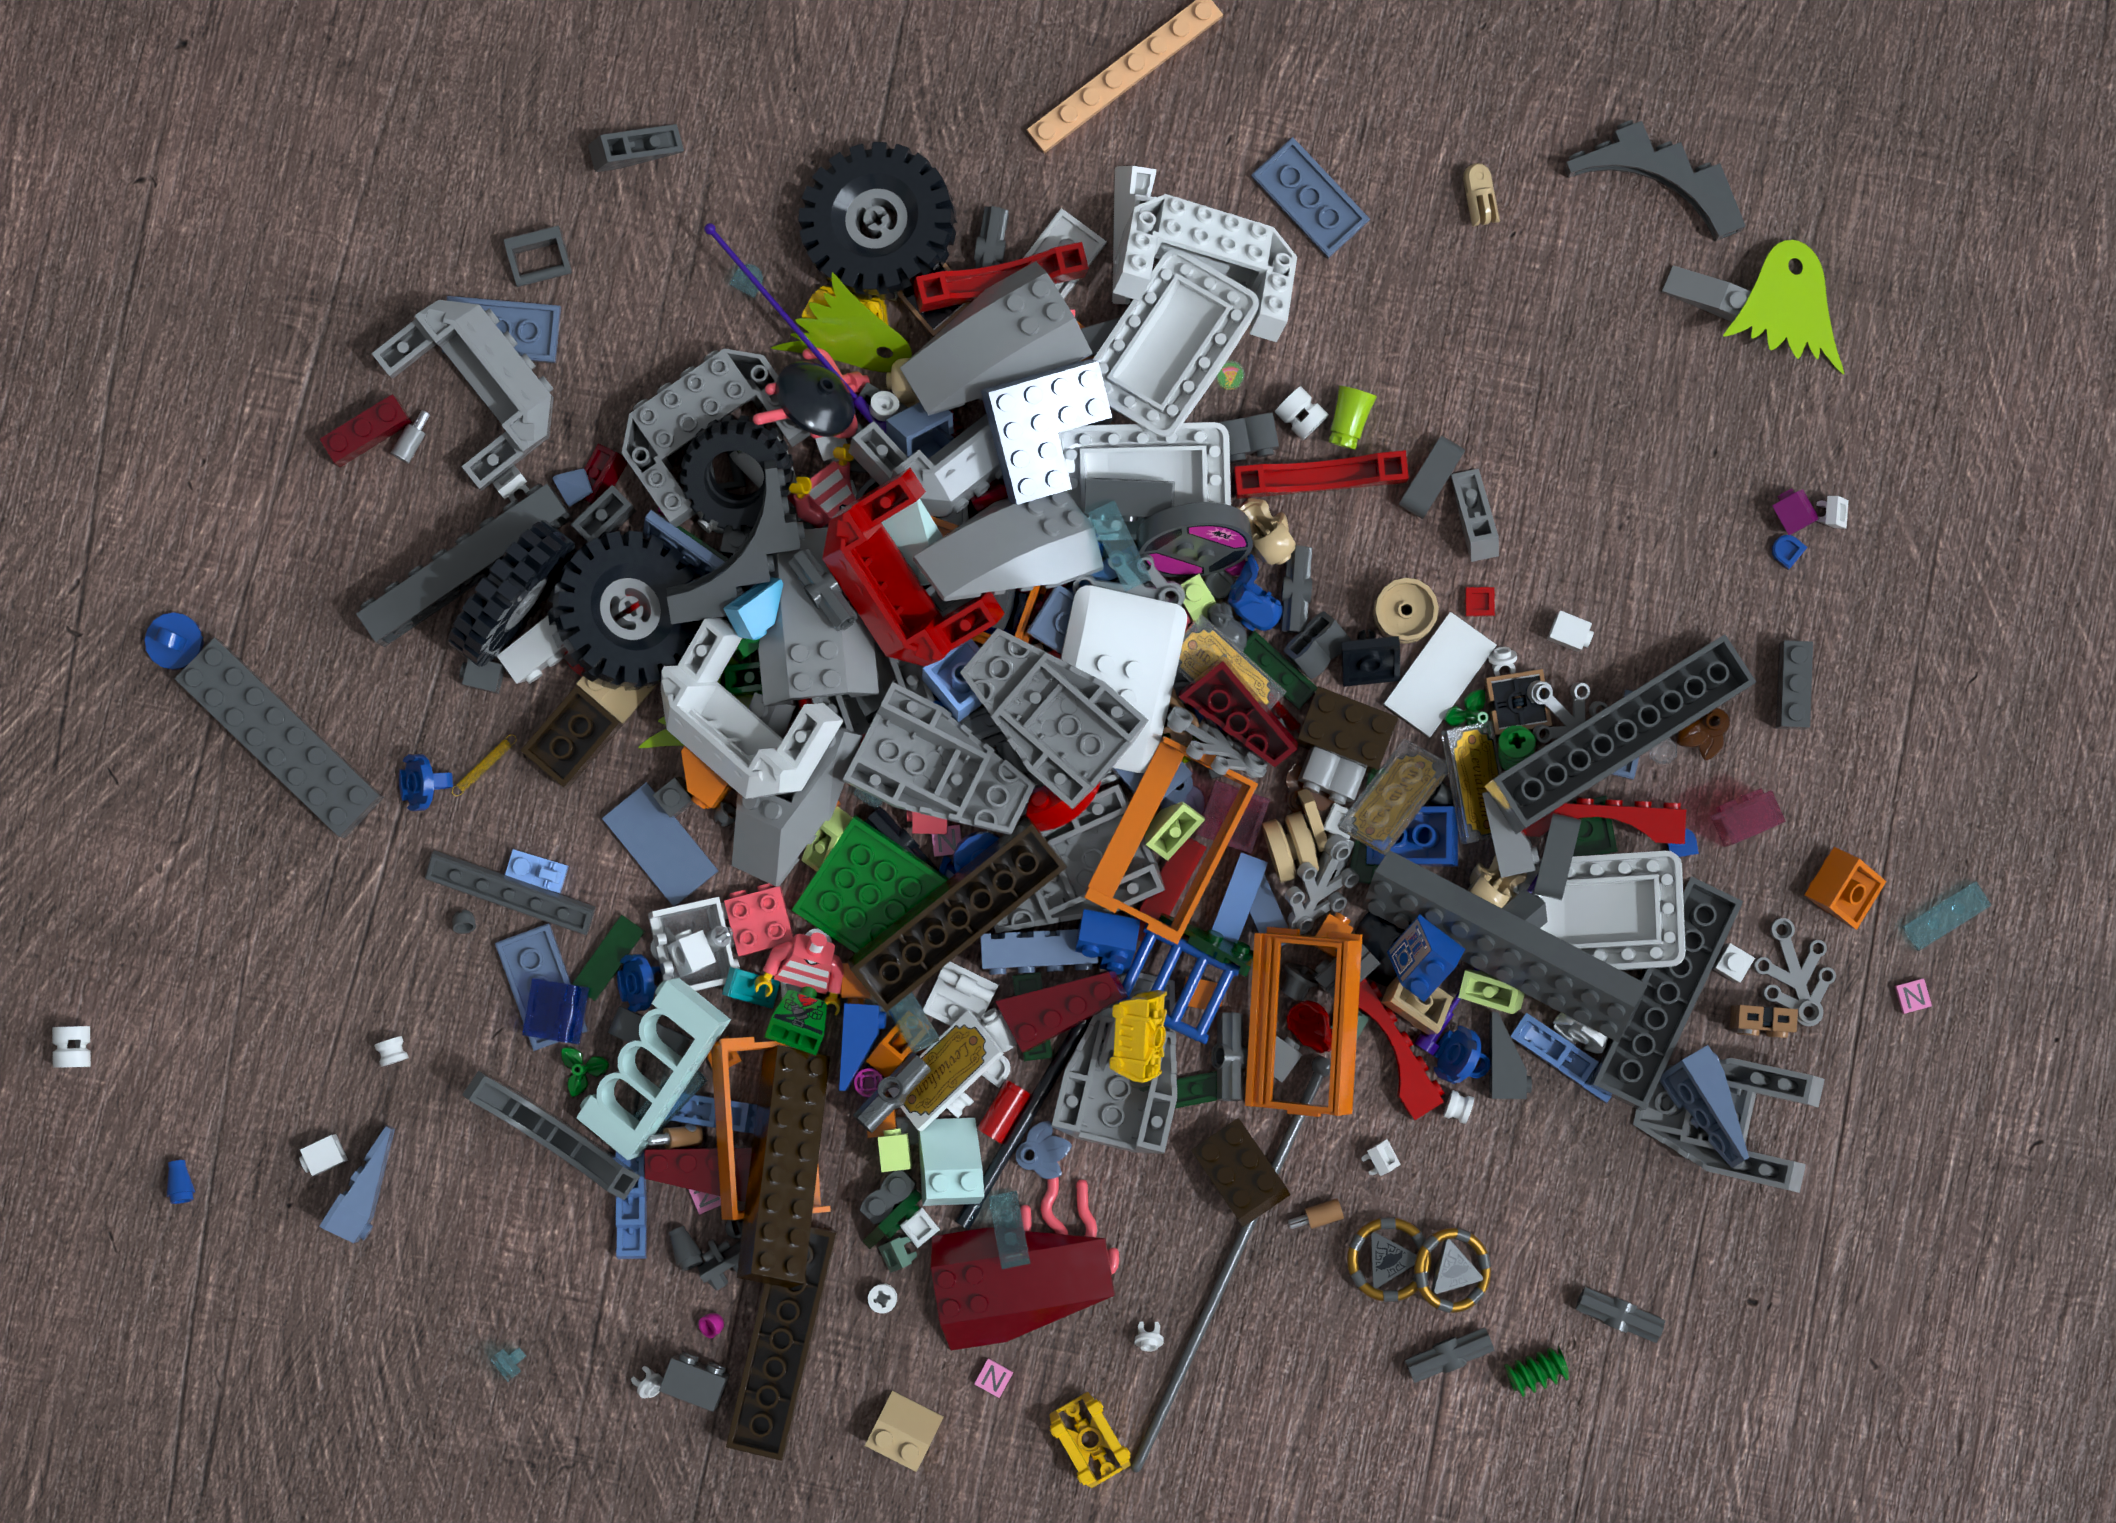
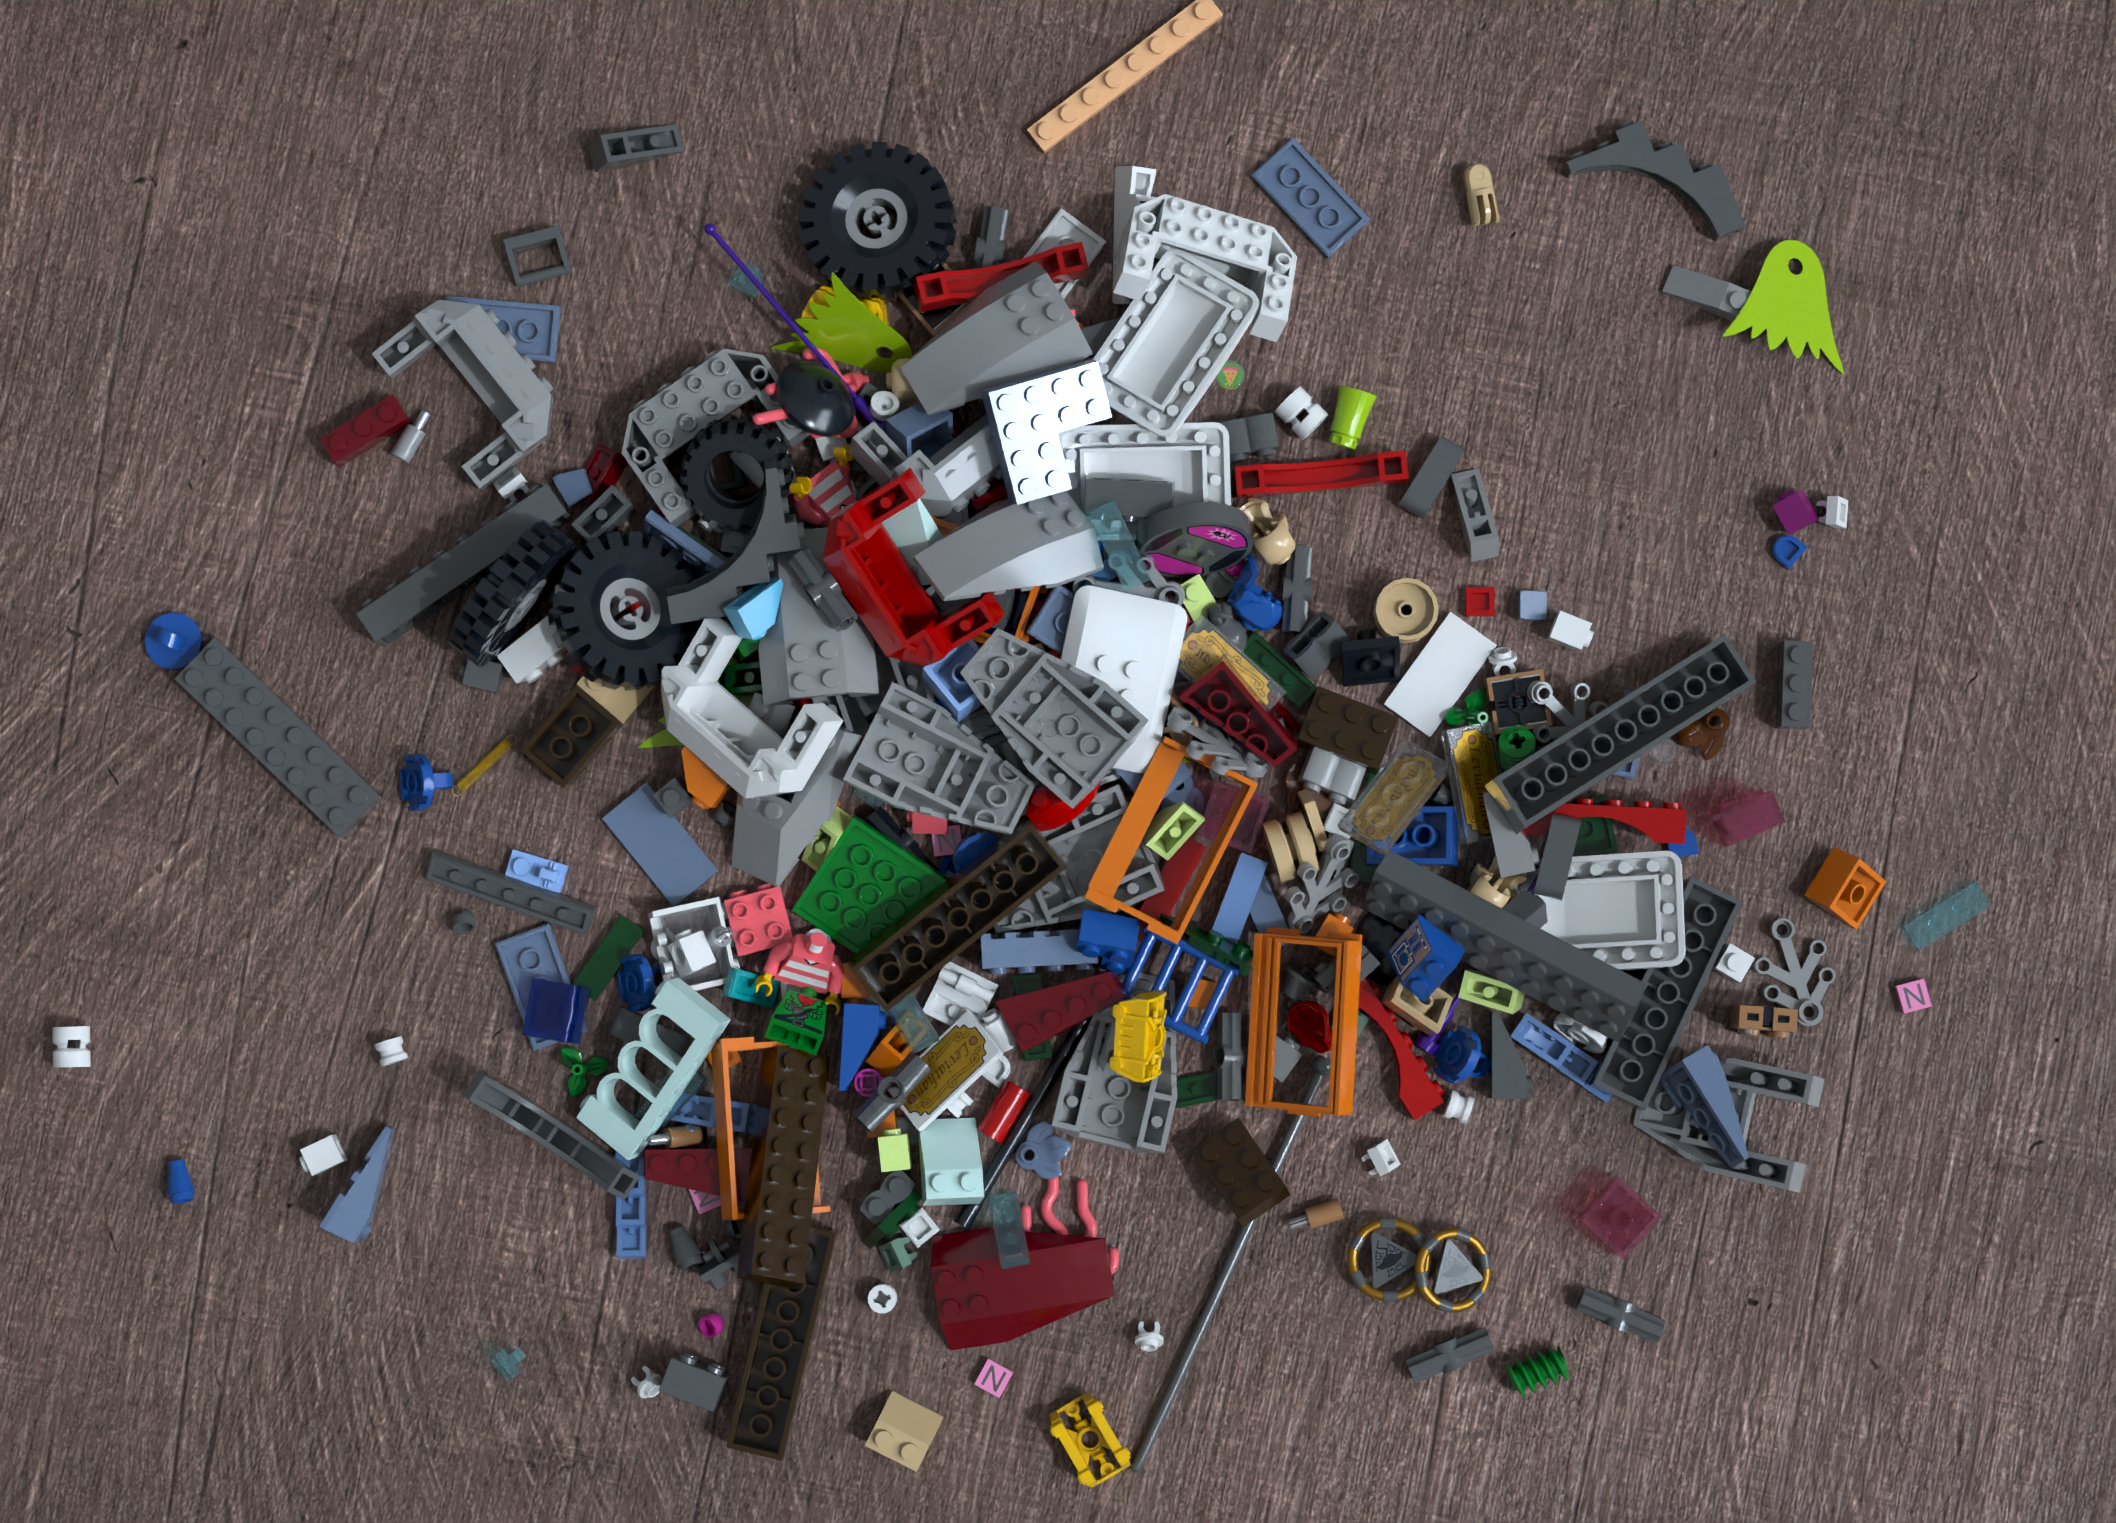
(1532, 605): none -> slope
(1619, 1217): none -> clear pink brick

